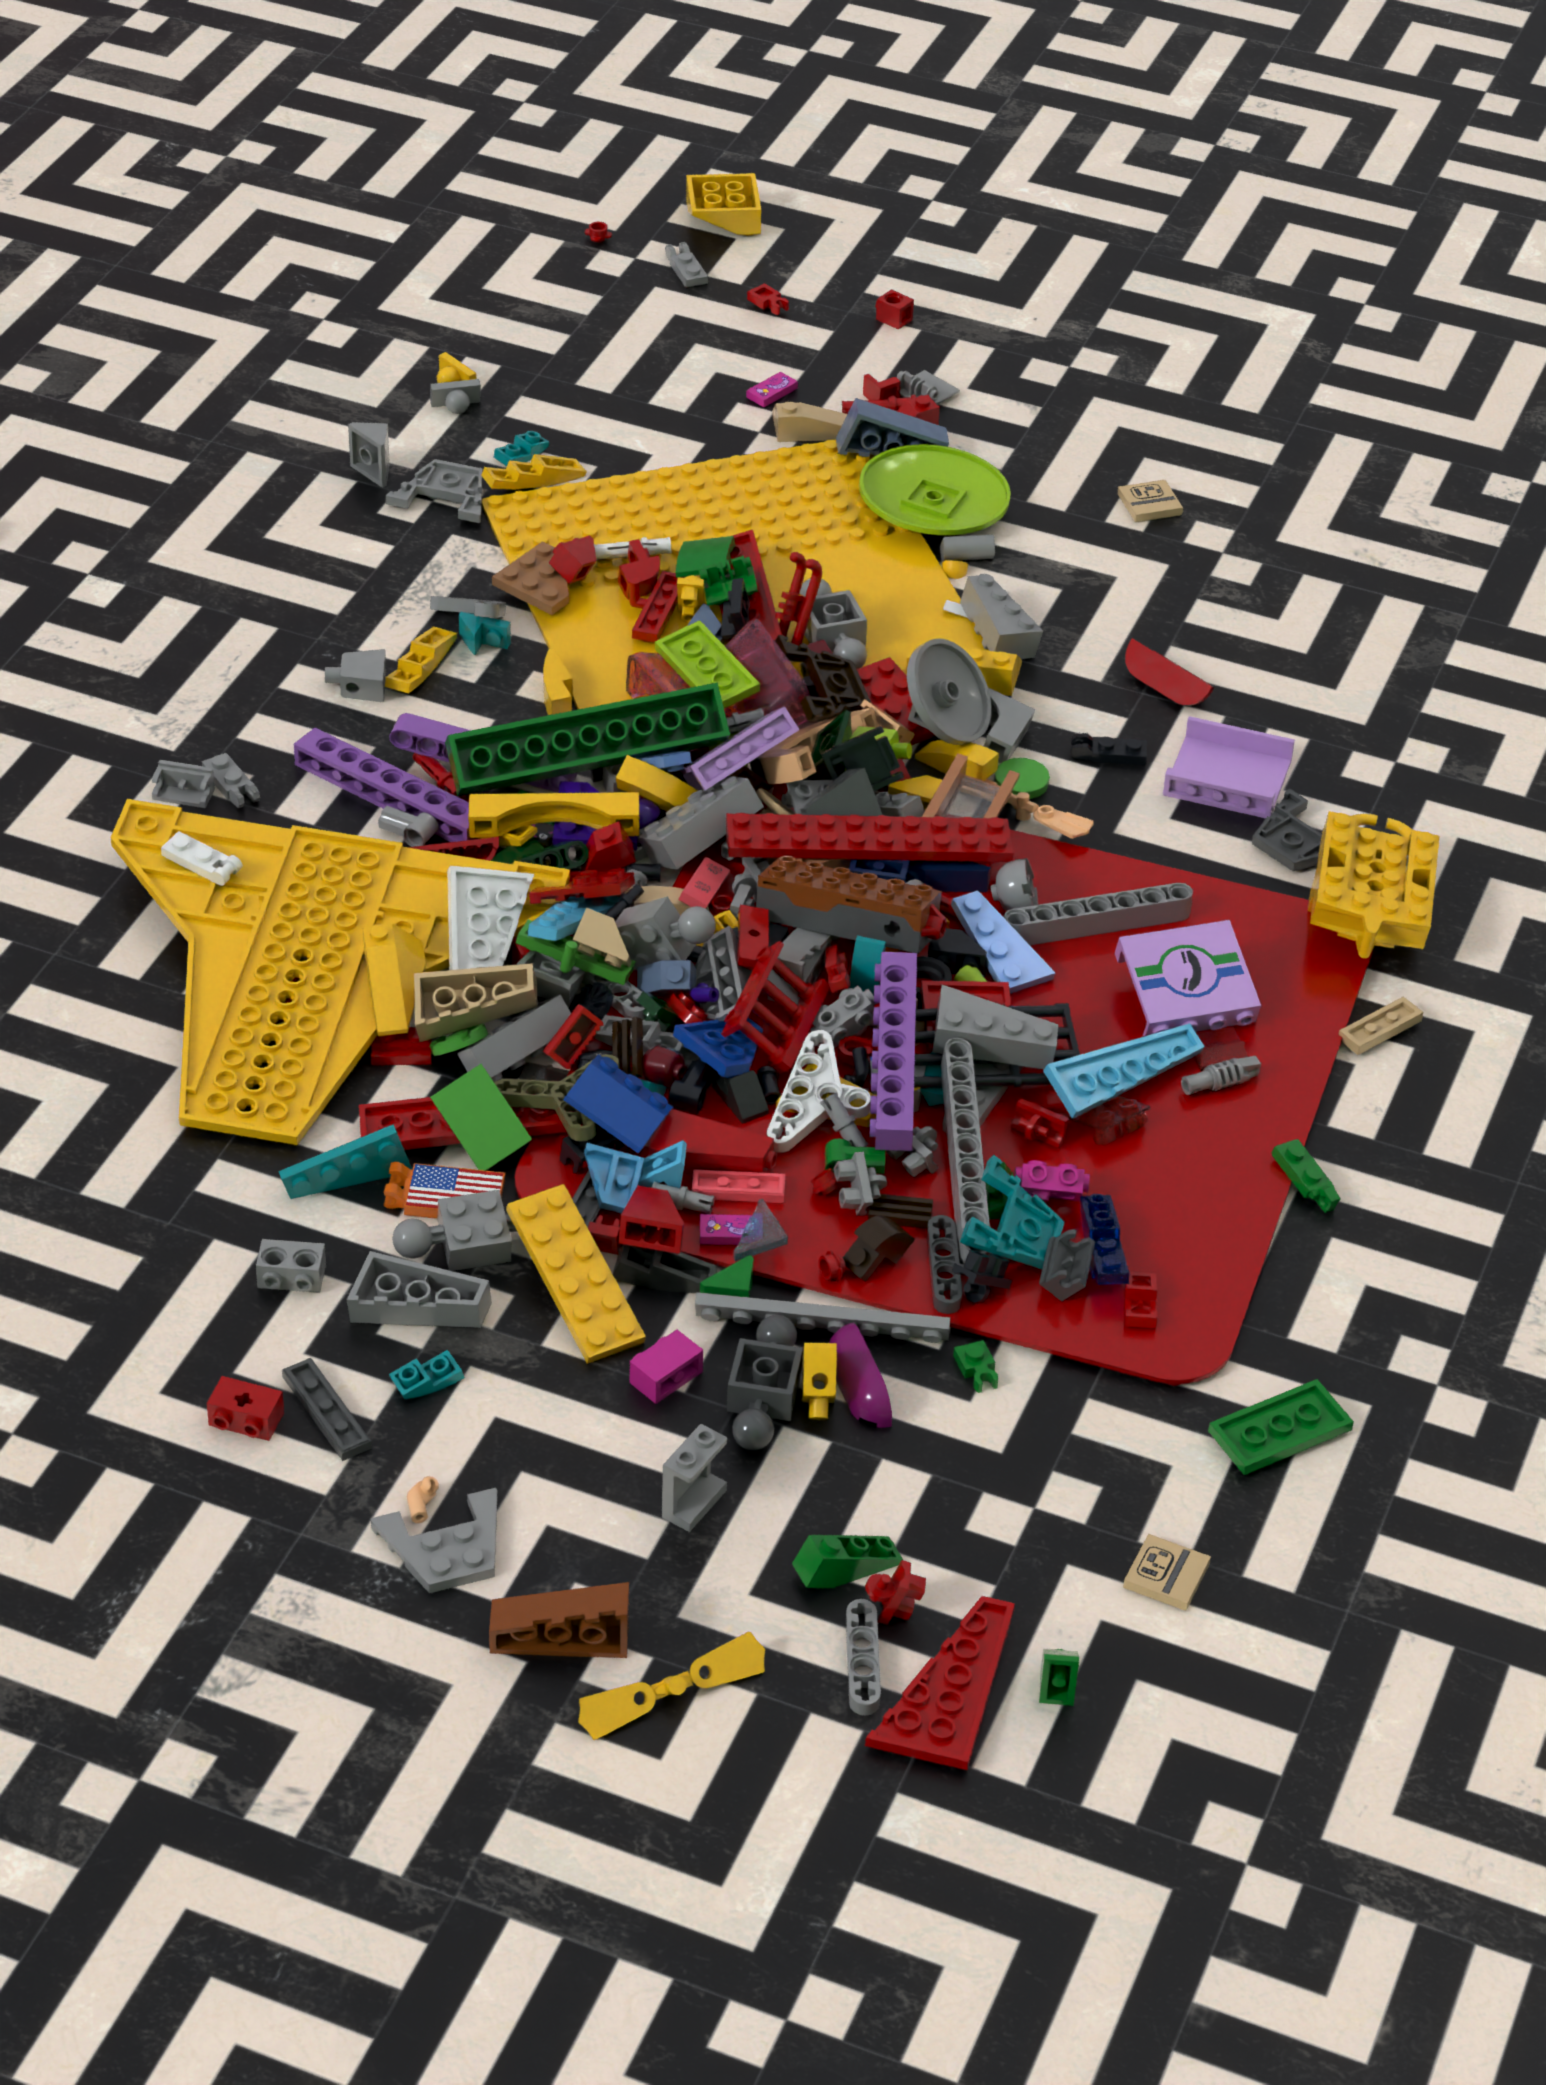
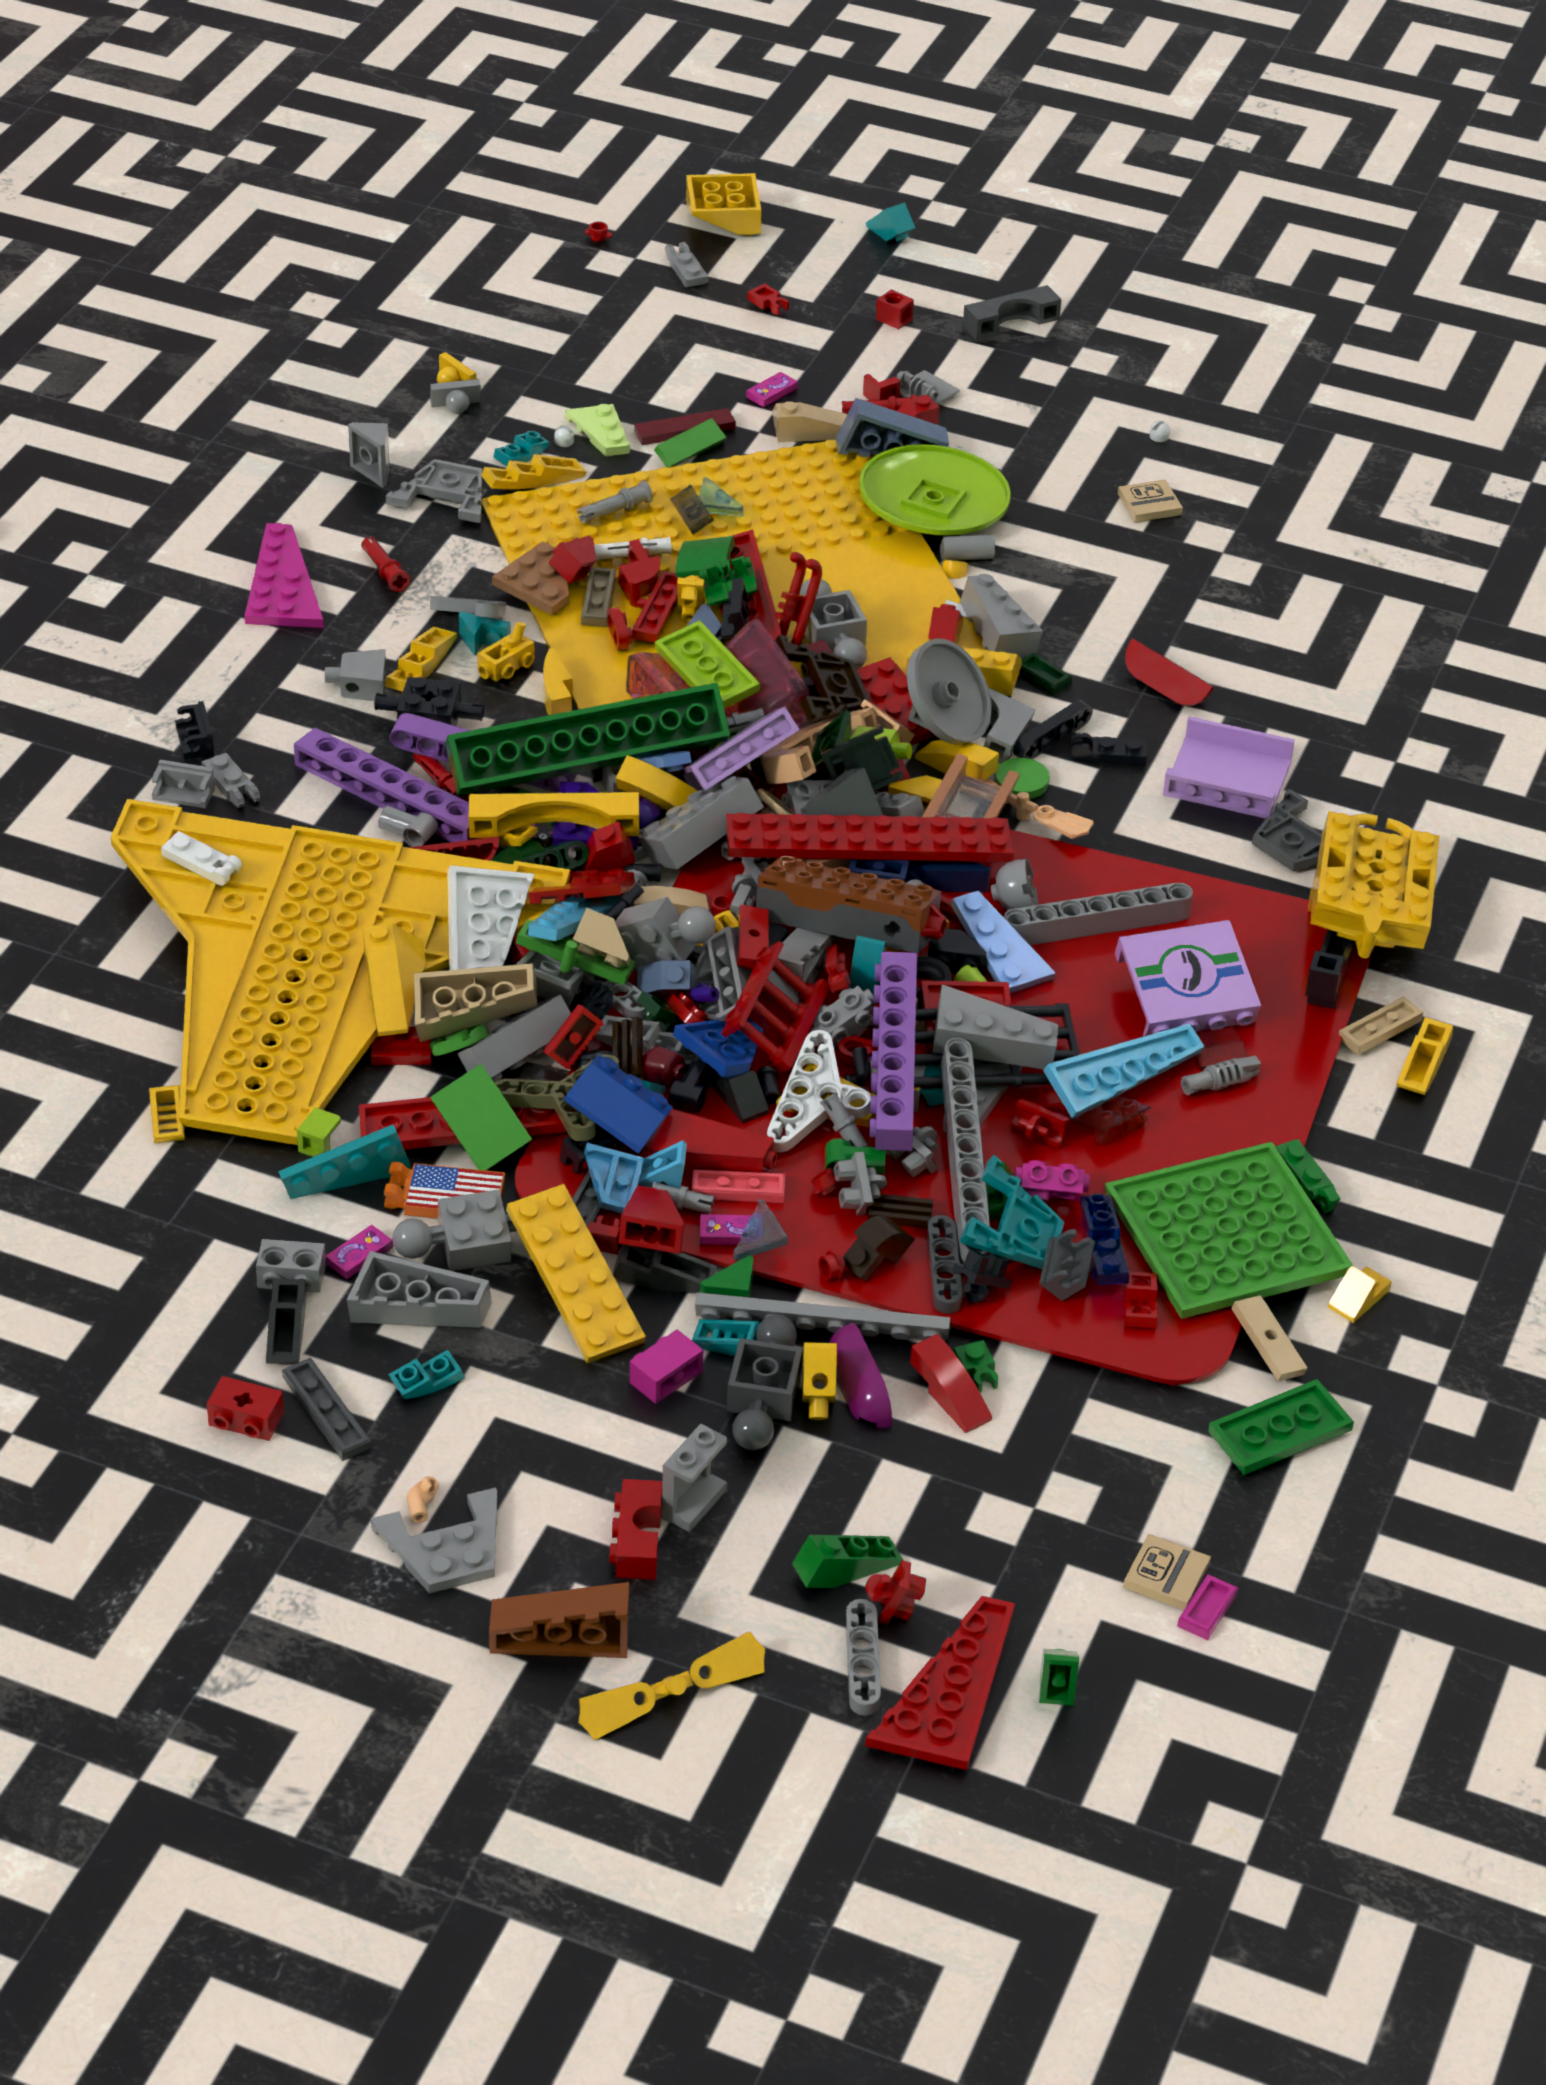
(164, 1095): none -> yellow slope
(195, 732): none -> black hinge
(281, 583): none -> dark pink wing
(286, 1321): none -> pearl dark grey slope
(315, 1132): none -> lime panel
(352, 1254): none -> dark pink tile
(389, 569): none -> red pin
(432, 700): none -> black brick
(506, 655): none -> yellow brick
(564, 436): none -> white hinge
(598, 596): none -> dark tan tile
(602, 427): none -> yellowish green wing
(618, 628): none -> red plate
(624, 499): none -> light grey pin
(636, 1549): none -> red arch
(668, 428): none -> dark red tile
(690, 443): none -> bright green tile
(692, 509): none -> clear smoke plate
(704, 884): coral tile -> none
(718, 500): none -> clear light blue tile
(730, 1329): none -> teal slope
(892, 223): none -> teal slope
(946, 623): none -> red slope
(950, 1383): none -> red slope
(1035, 305): none -> dark grey arch
(1044, 674): none -> dark green tile
(1053, 730): none -> black beam
(1159, 431): none -> white hinge
(1207, 1607): none -> dark pink tile
(1227, 1229): none -> bright green plate
(1269, 1338): none -> tan tile
(1329, 970): none -> black arch
(1358, 1292): none -> slope
(1425, 1056): none -> yellow slope

